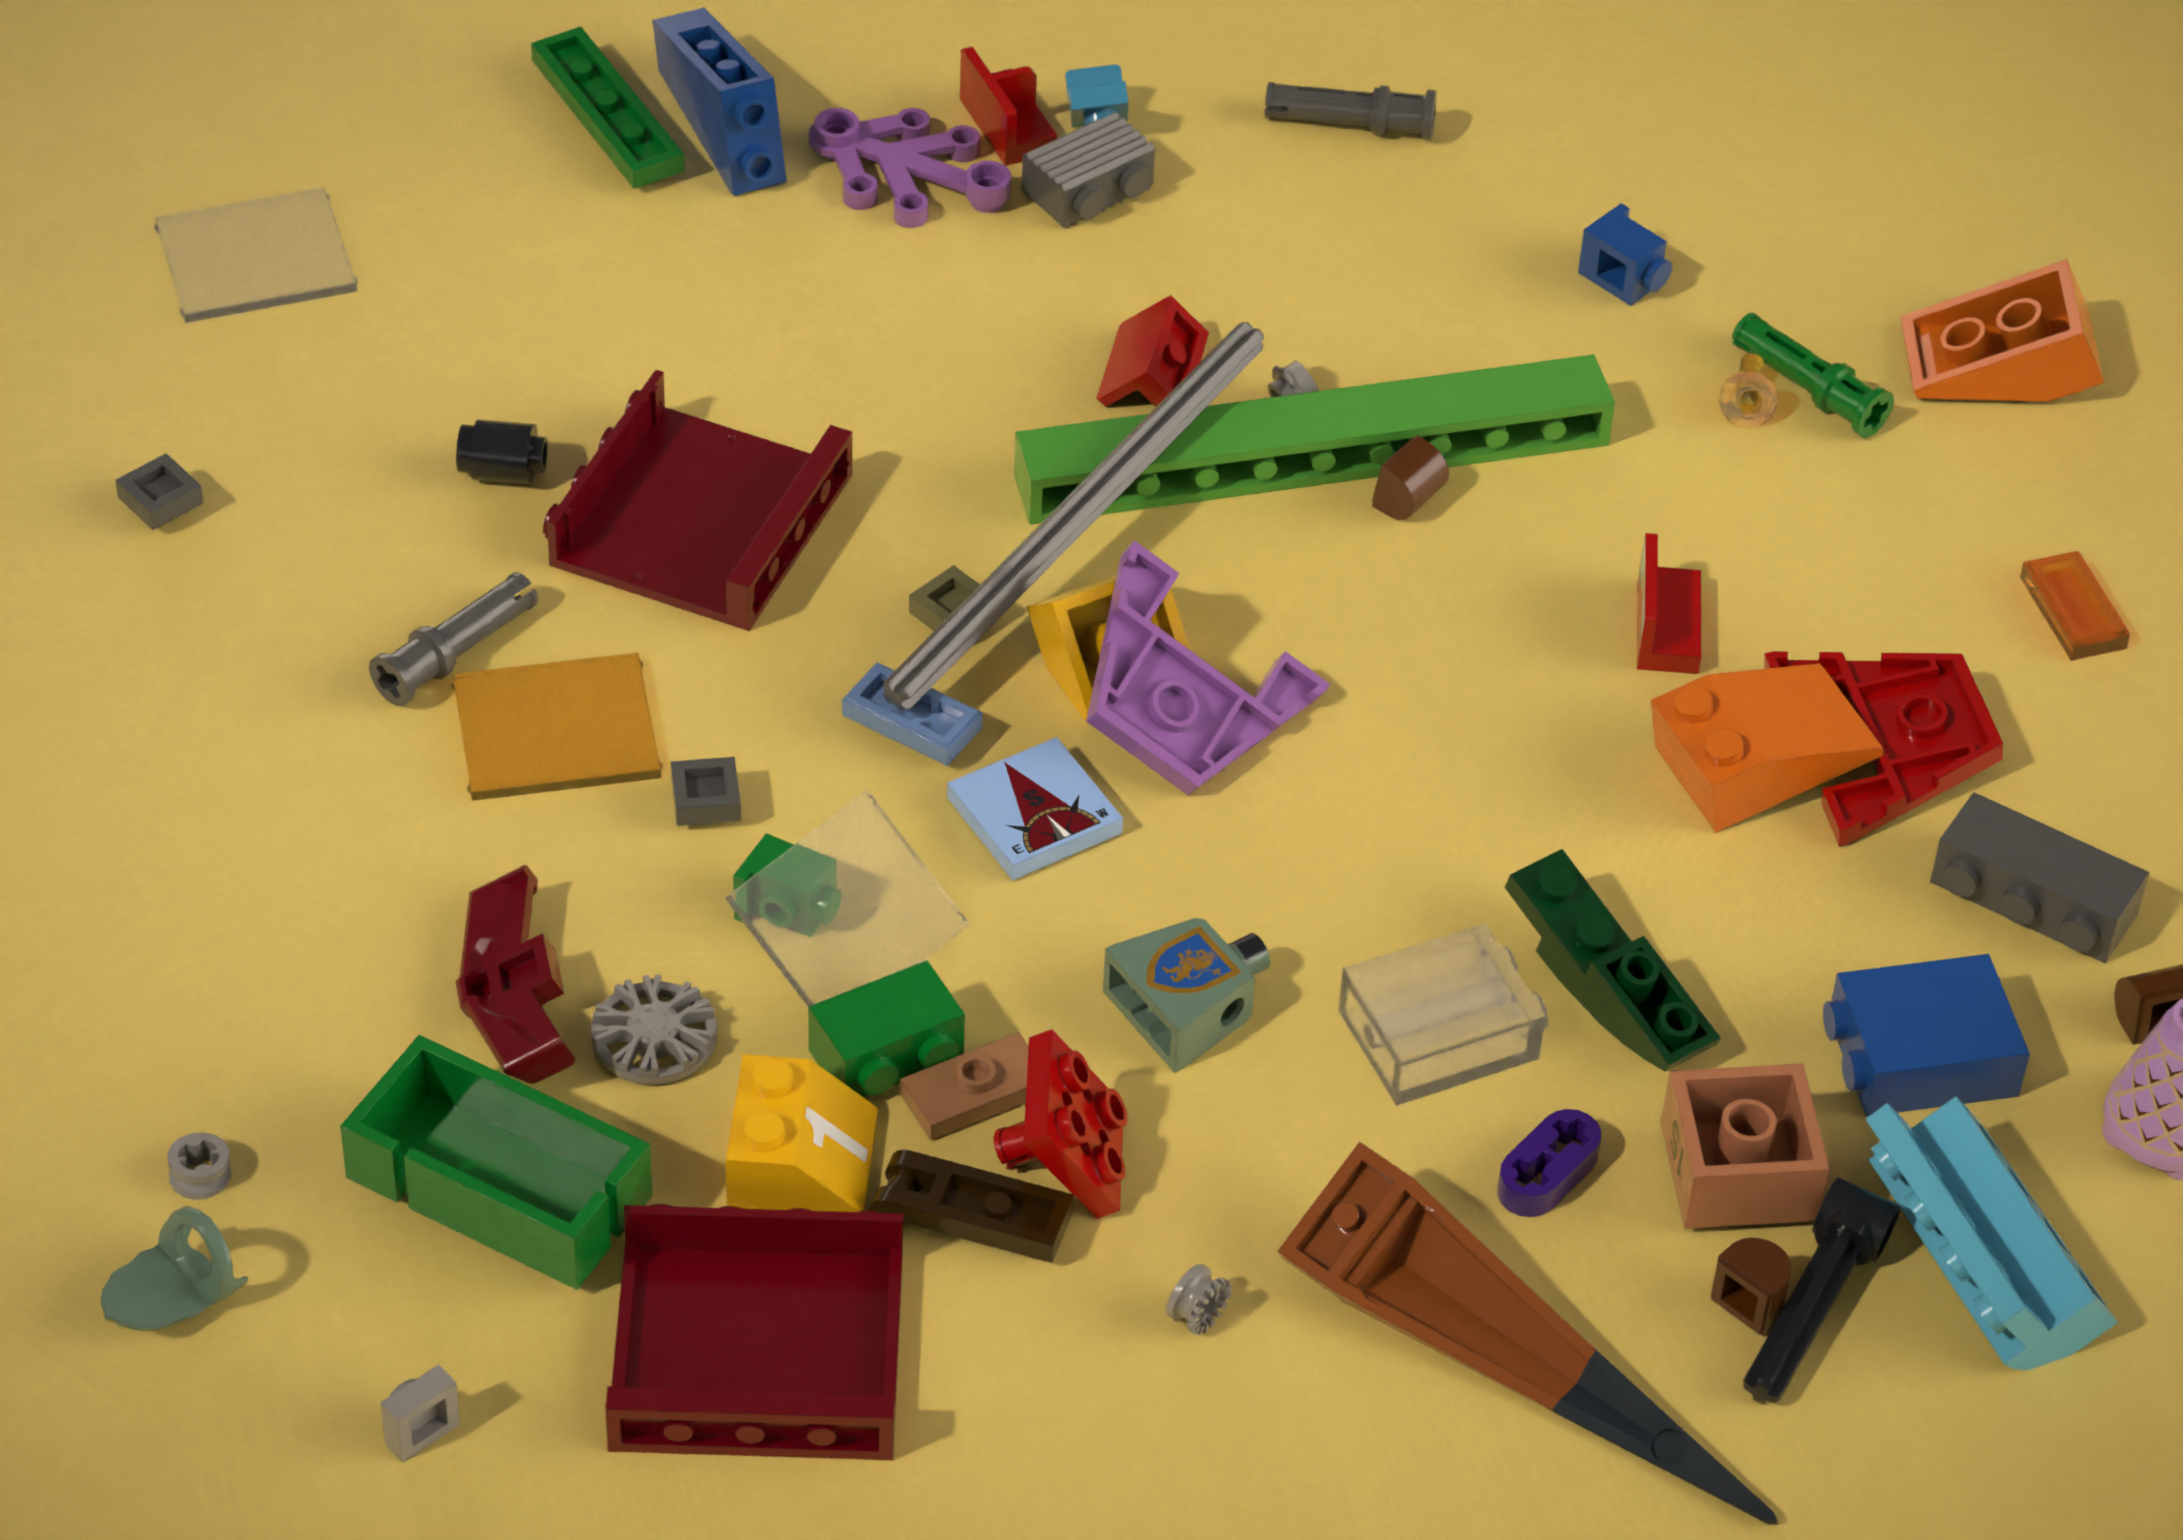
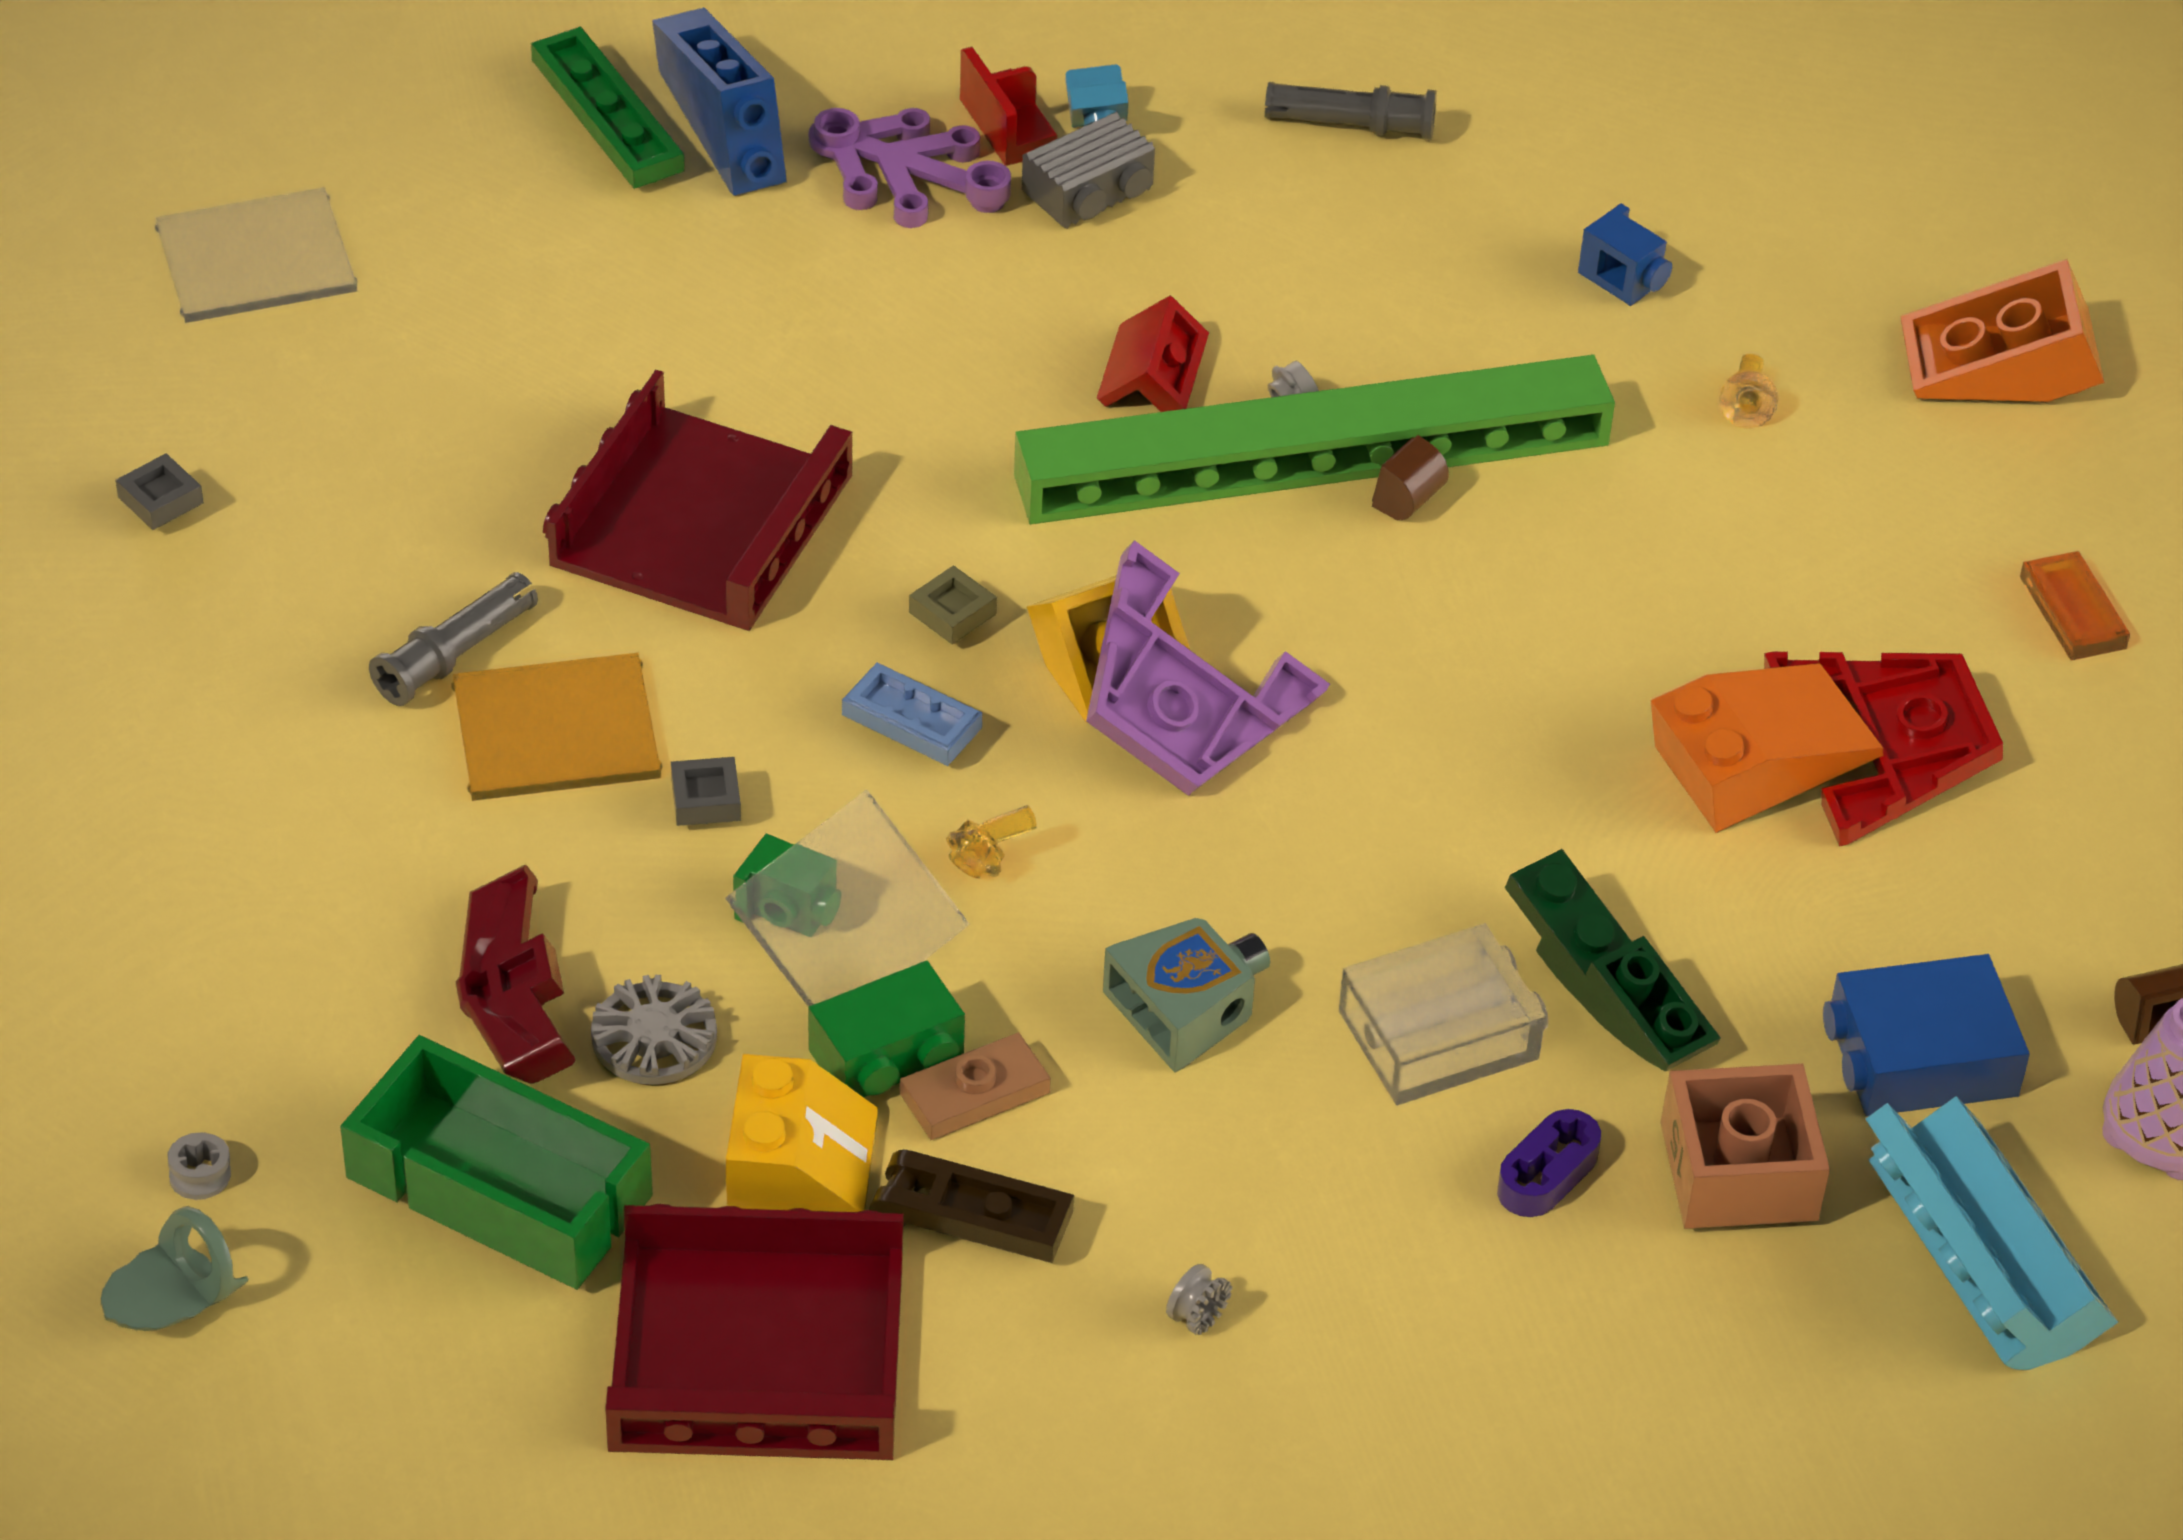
(420, 1412): light grey plate -> none
(501, 451): black brick -> none
(976, 845): none -> clear yellow plate
(1034, 808): light blue tile -> none
(1069, 1126): red plate -> none
(1071, 518): axle -> none
(1417, 1269): dark orange plate -> none
(1667, 614): red panel -> none
(1752, 1282): reddish brown brick -> none
(1831, 385): green pin -> none
(1849, 1233): black axle -> none
(2039, 877): dark grey brick -> none

